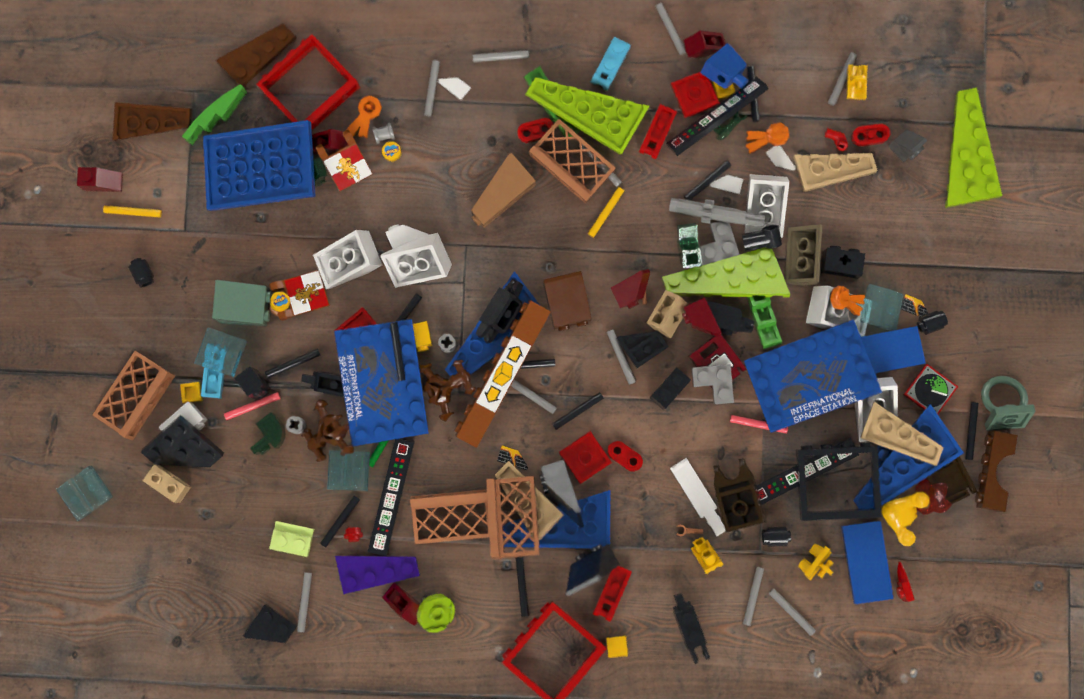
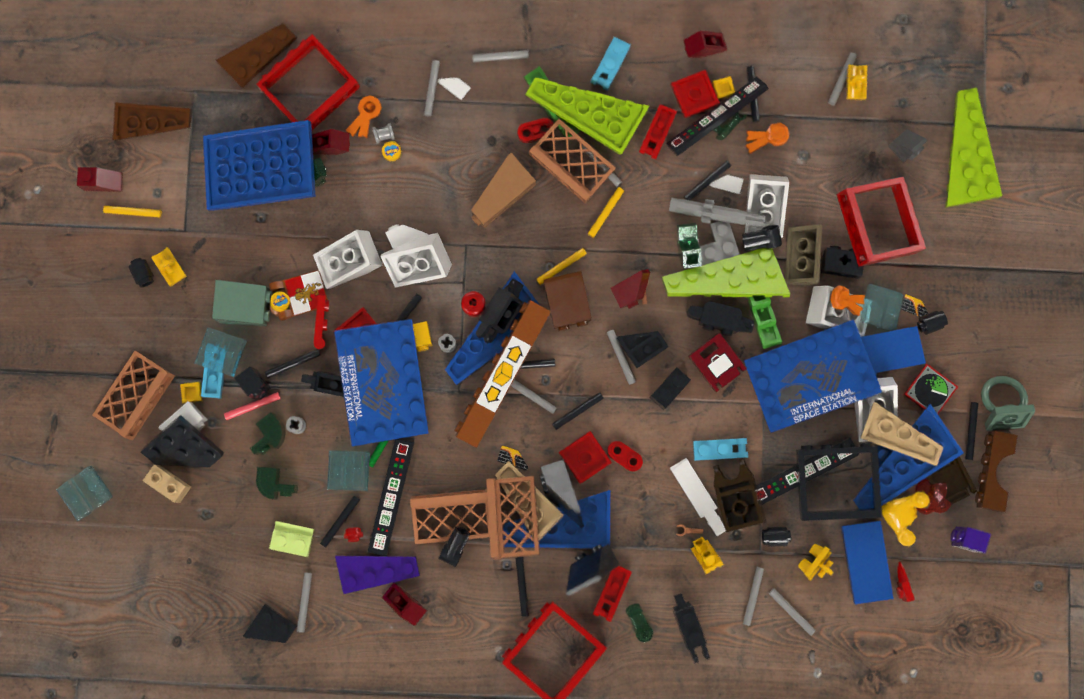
(169, 267): none -> yellow hips
(220, 109): bright green slope -> none
(268, 483): none -> clear green brick
(321, 323): none -> red plate
(328, 431): reddish brown piece -> none
(347, 164): flag -> none
(397, 351): black bar -> none
(435, 613): lime tile -> none
(440, 389): reddish brown piece -> none
(453, 549): none -> black piece
(470, 310): none -> red head
(561, 266): none -> yellow bar
(617, 646): yellow tile -> none
(641, 626): none -> clear green piece
(667, 314): tan brick -> none
(670, 28): light grey piece -> none
(701, 318): dark red slope -> none
(719, 377): light grey plate -> none
(719, 449): none -> medium azure plate
(725, 68): blue torso -> none
(753, 423): coral bar -> none
(780, 158): white sticker -> none
(824, 170): tan wing -> none
(838, 138): red arm -> none
(857, 229): none -> red window
(869, 134): red plate -> none
(970, 539): none -> dark purple brick

